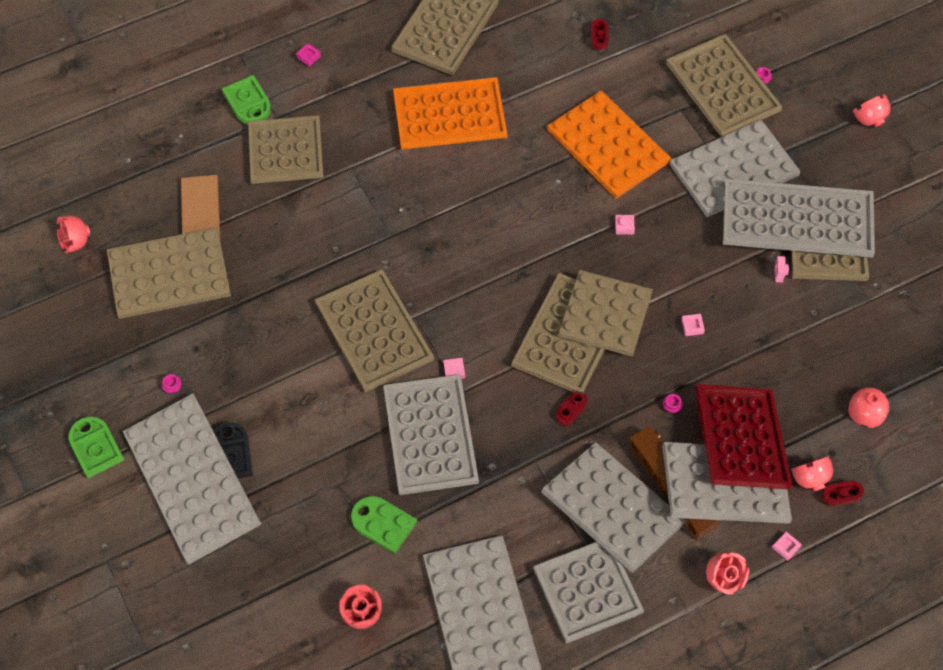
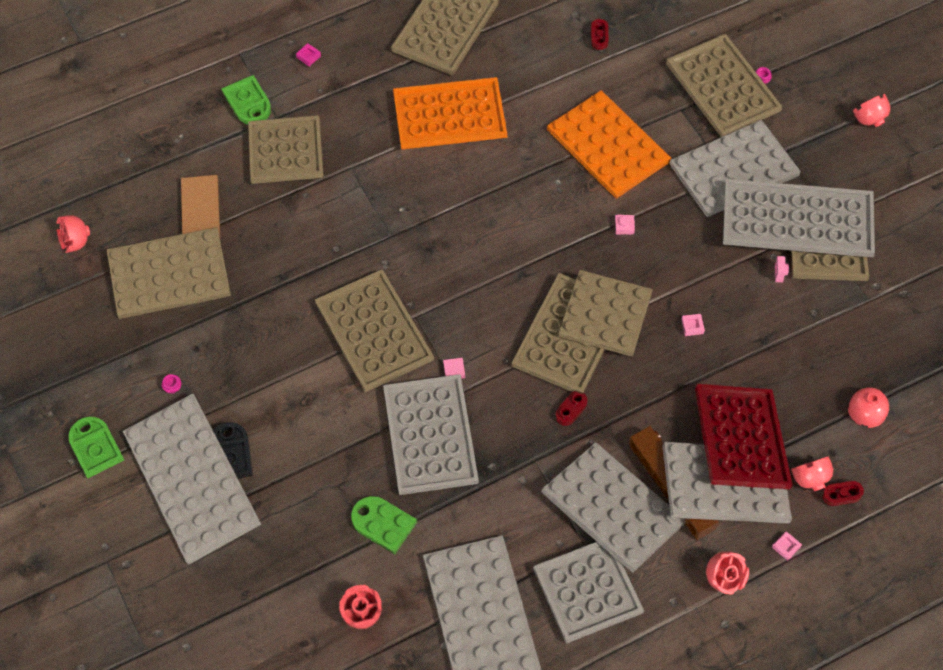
(672, 403): dark pink plate -> none

